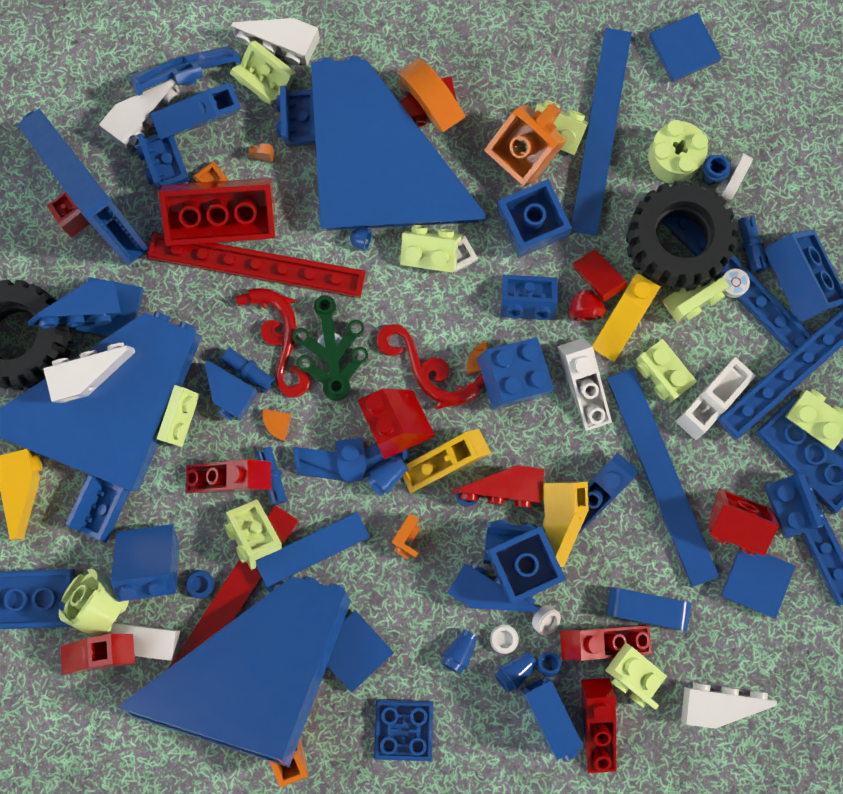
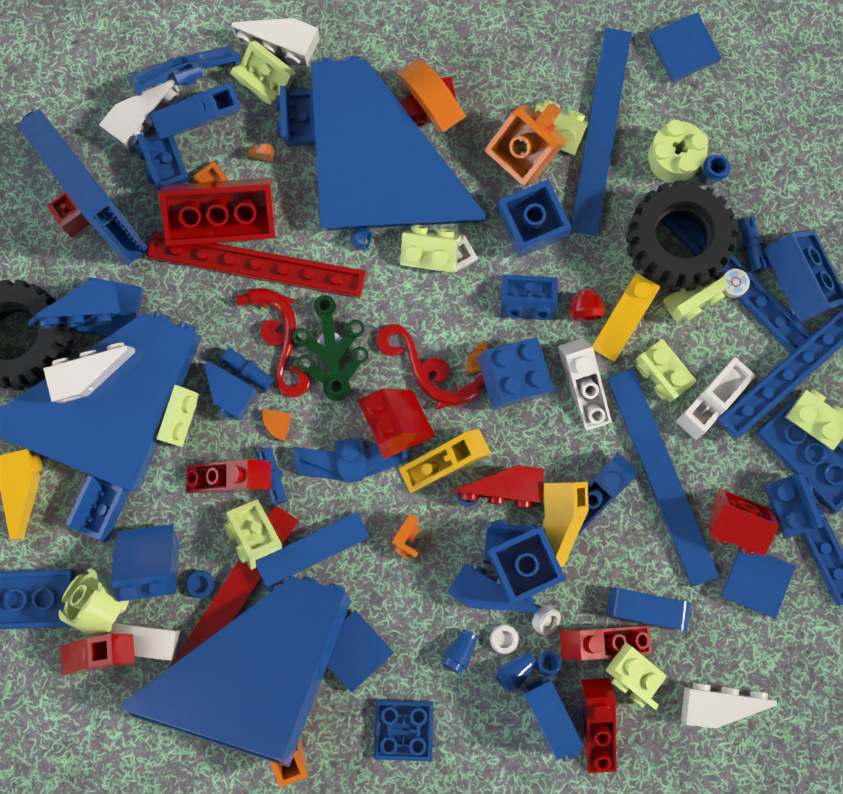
(387, 476): blue cone -> none
(599, 275): red tile -> none
(738, 169): white plate -> none

